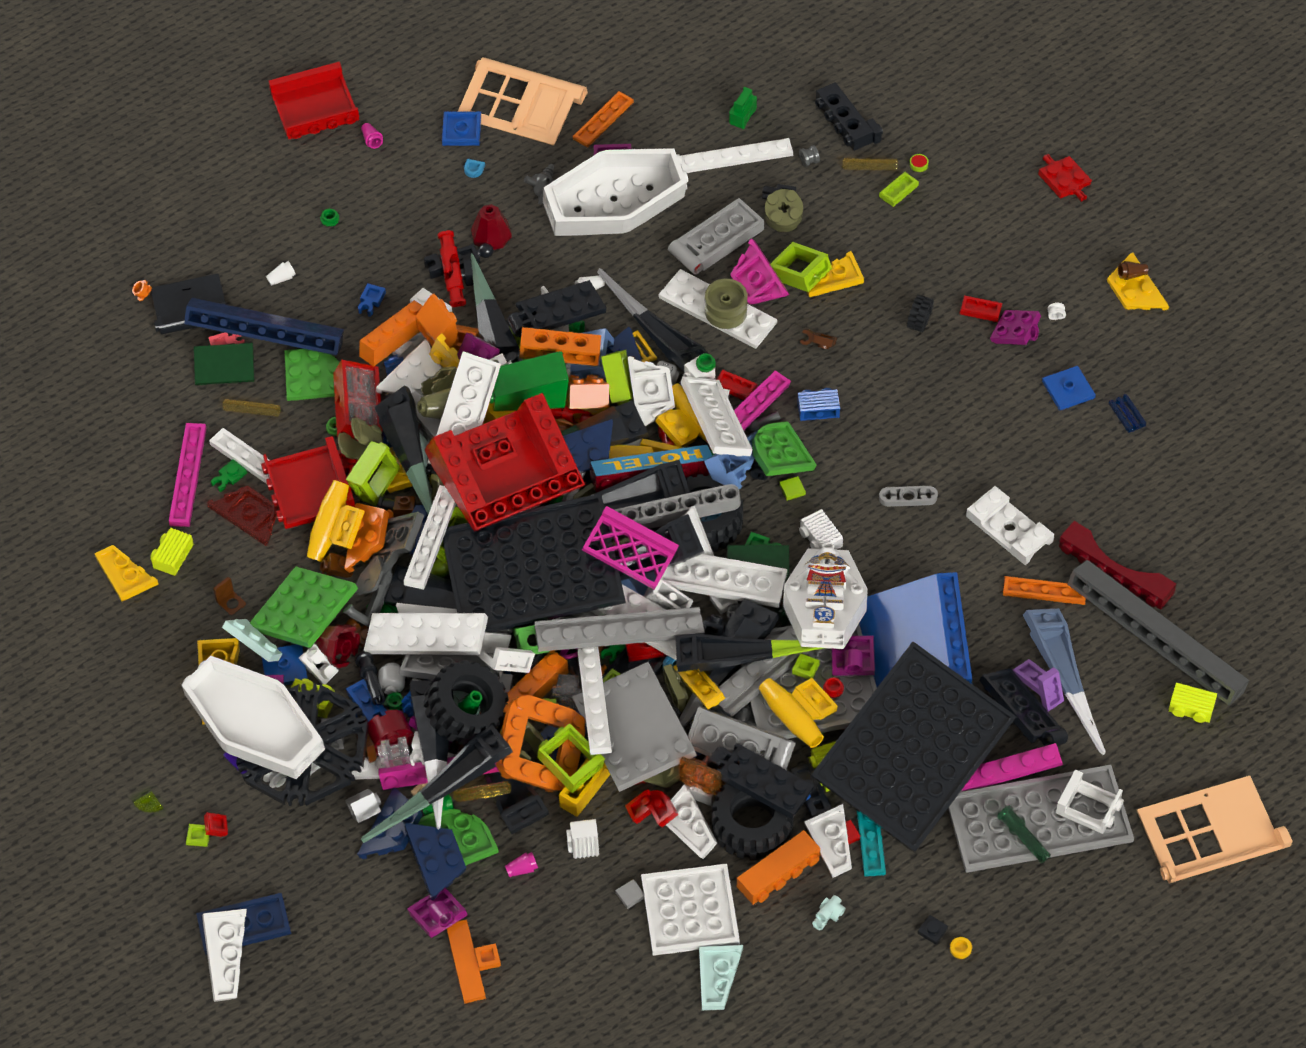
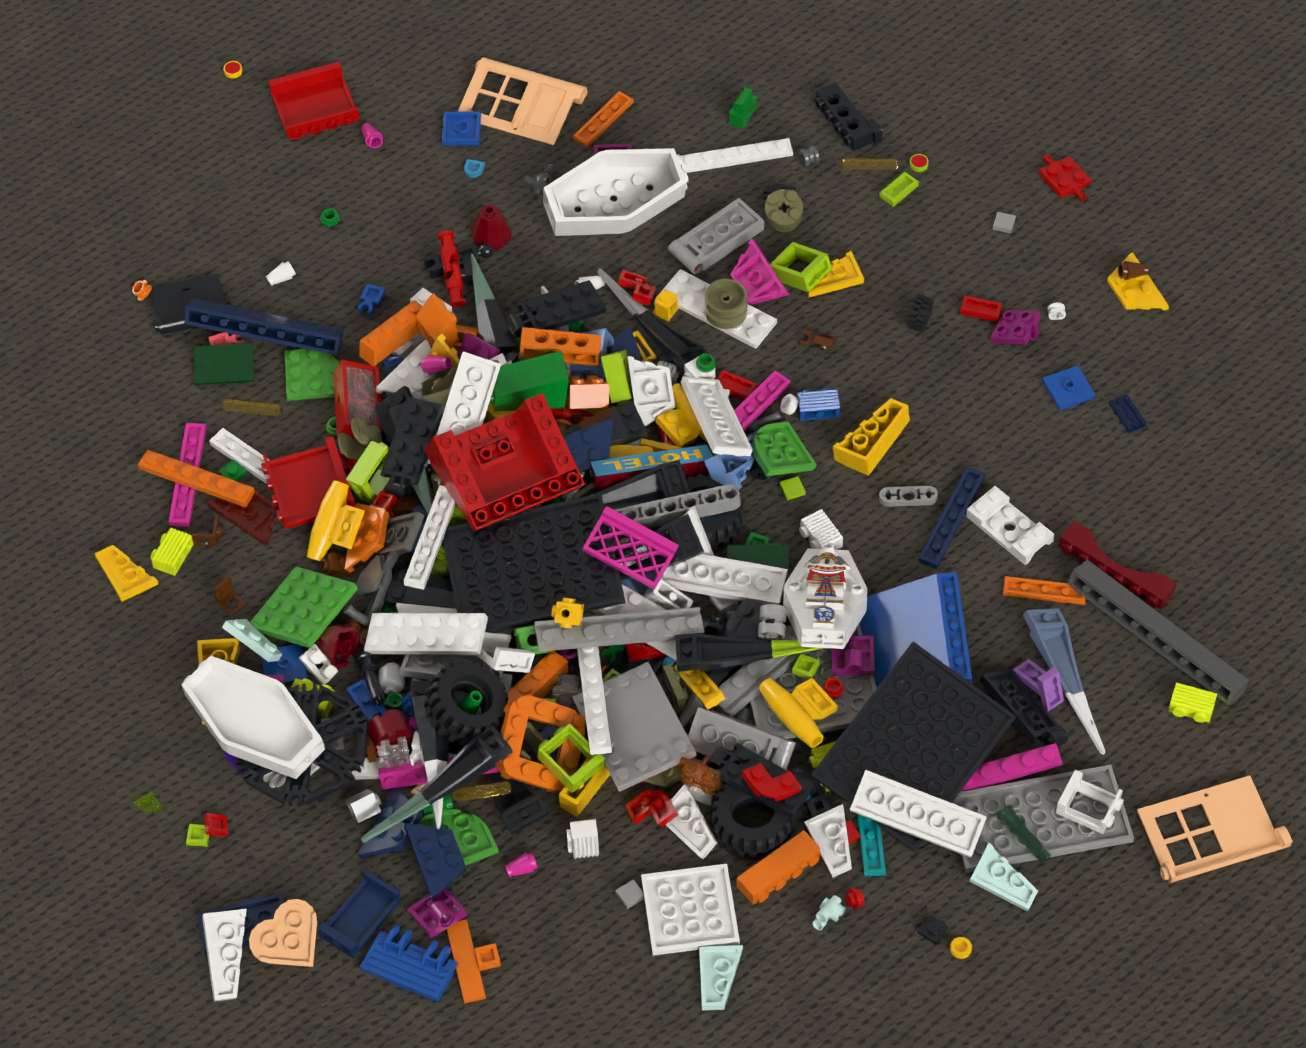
(196, 478): none -> orange plate
(213, 538): none -> reddish brown bracket
(232, 69): none -> tile
(286, 937): none -> light nougat plate
(360, 915): none -> dark blue panel
(385, 501): none -> red tile
(410, 968): none -> blue hinge
(413, 433): none -> black hinge
(435, 364): none -> dark pink cone
(575, 610): none -> yellow brick
(643, 291): none -> red plate
(663, 303): none -> yellow brick
(772, 622): none -> light grey wheel
(777, 788): none -> red plate
(789, 404): none -> white tile
(854, 898): none -> red plate
(873, 438): none -> yellow wedge
(918, 813): none -> white plate
(951, 518): none -> dark blue plate
(1002, 880): none -> light aqua wing
(1004, 222): none -> light grey tile

